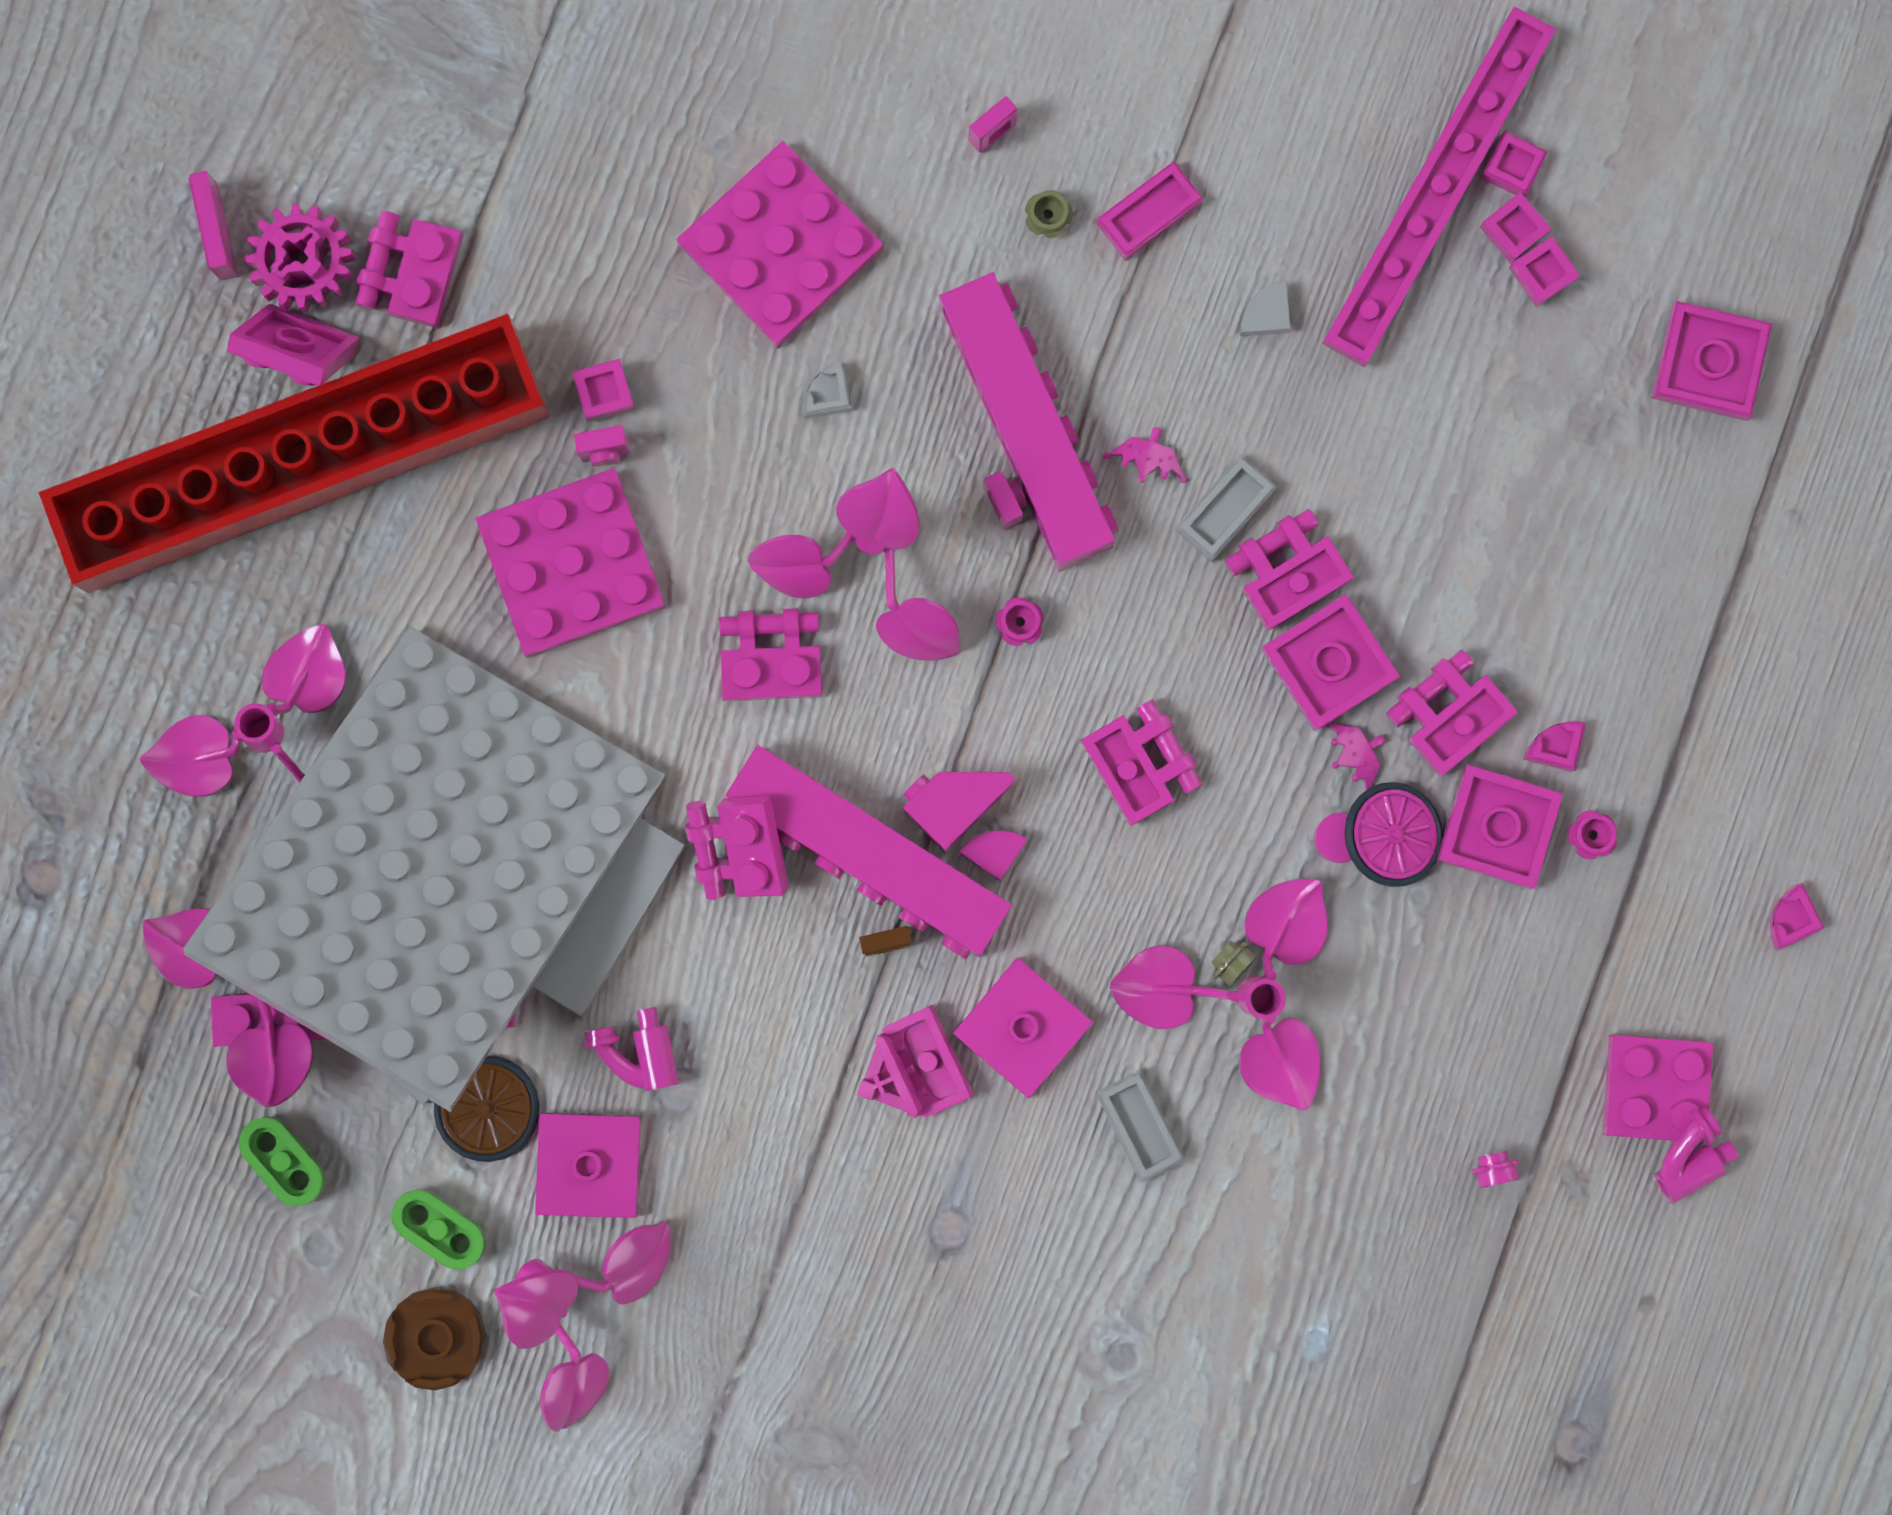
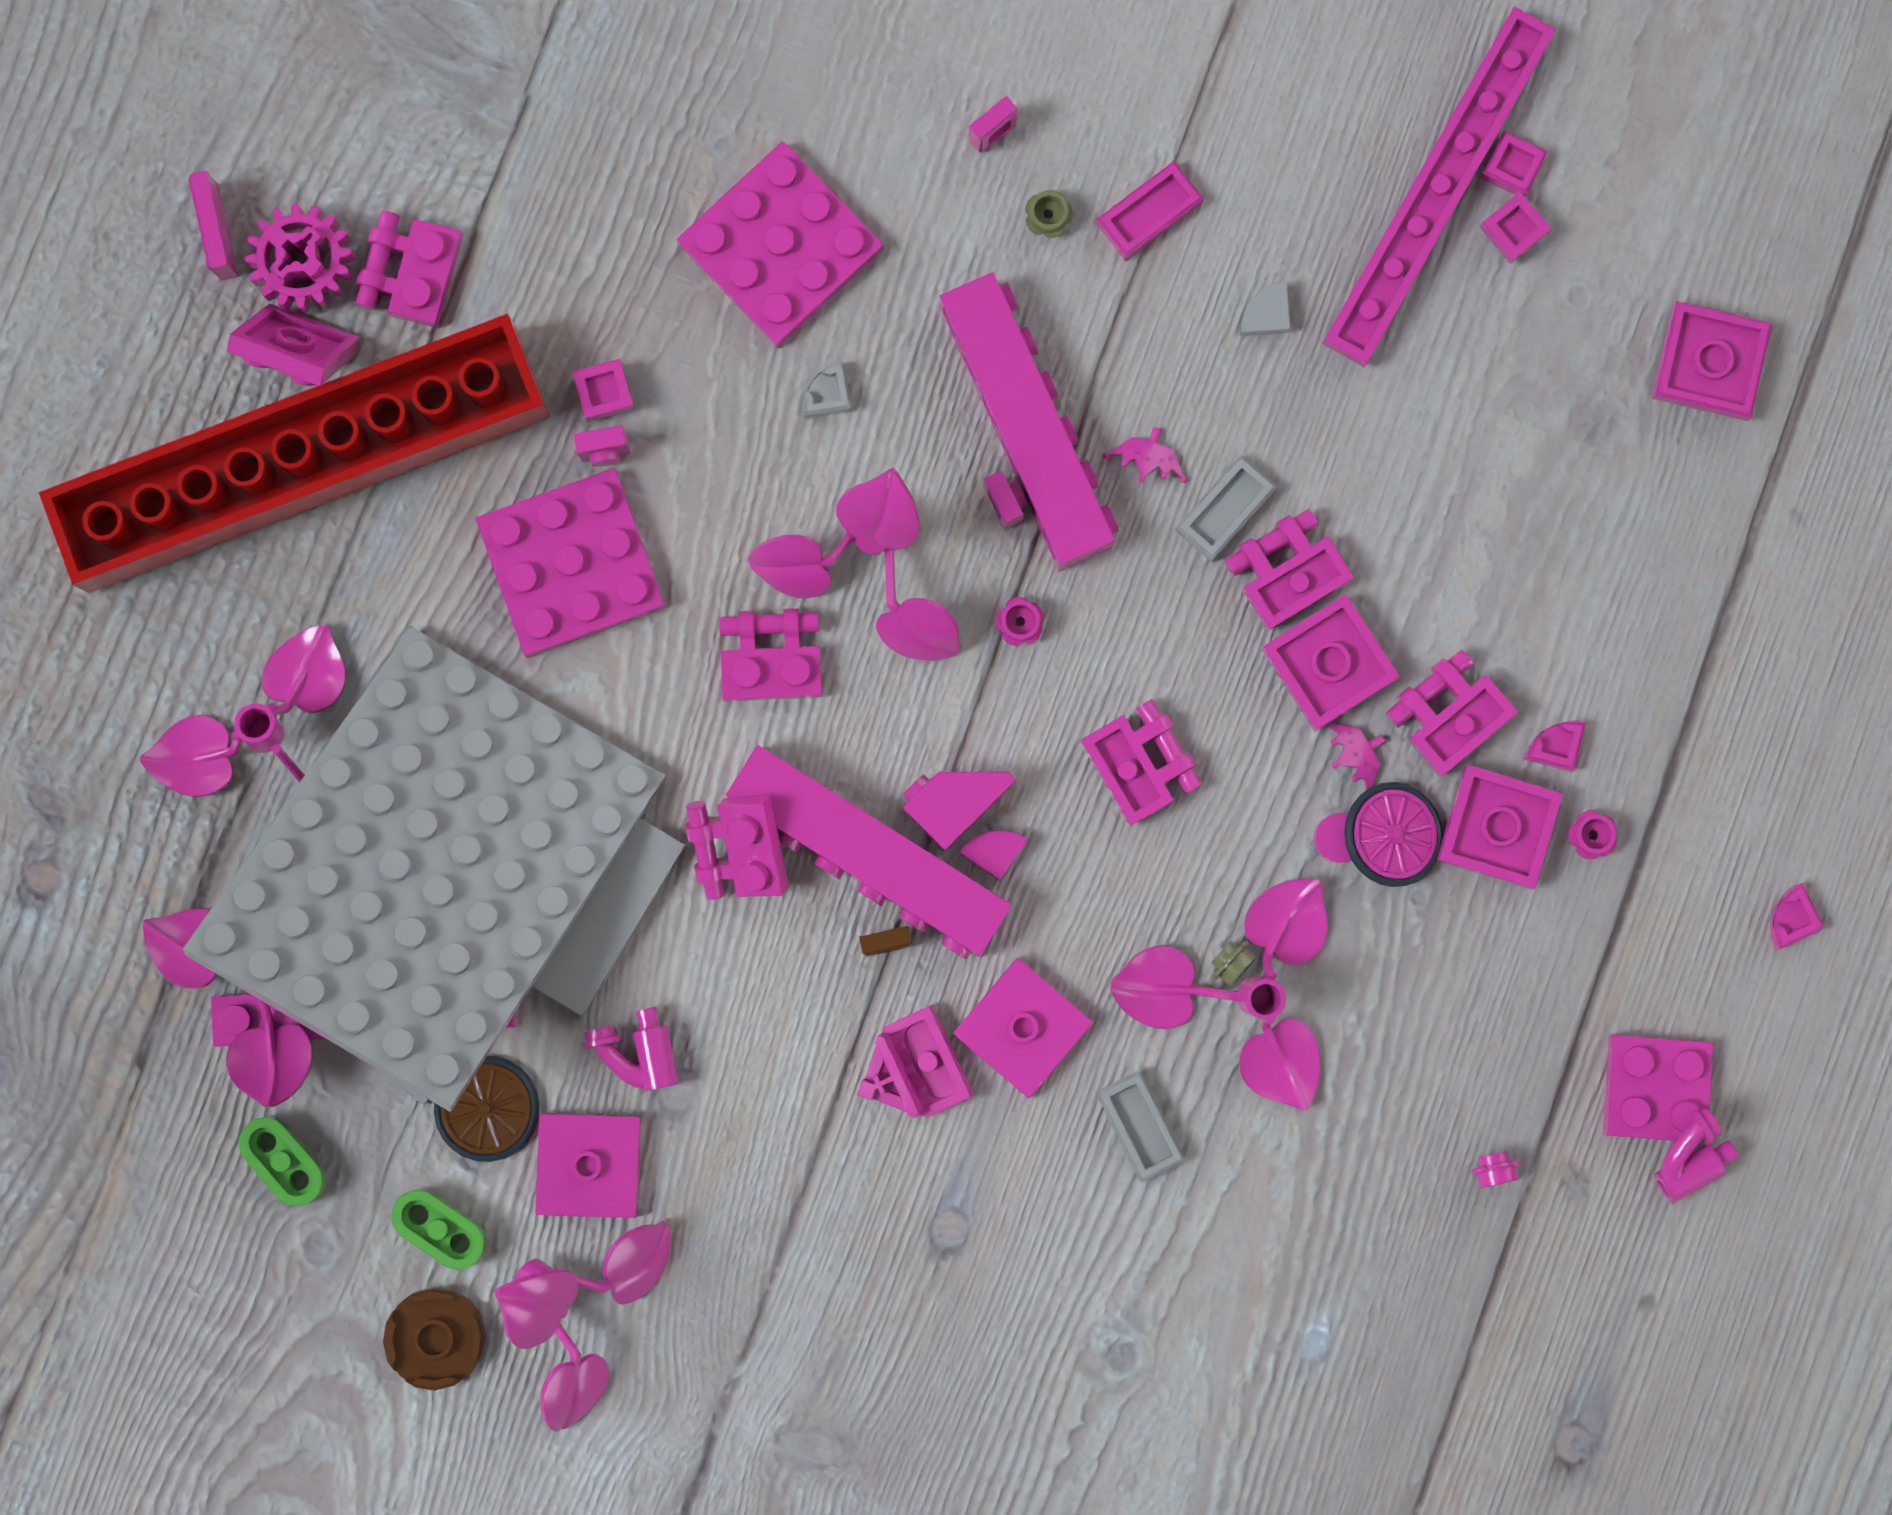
(1544, 271): dark pink plate -> none

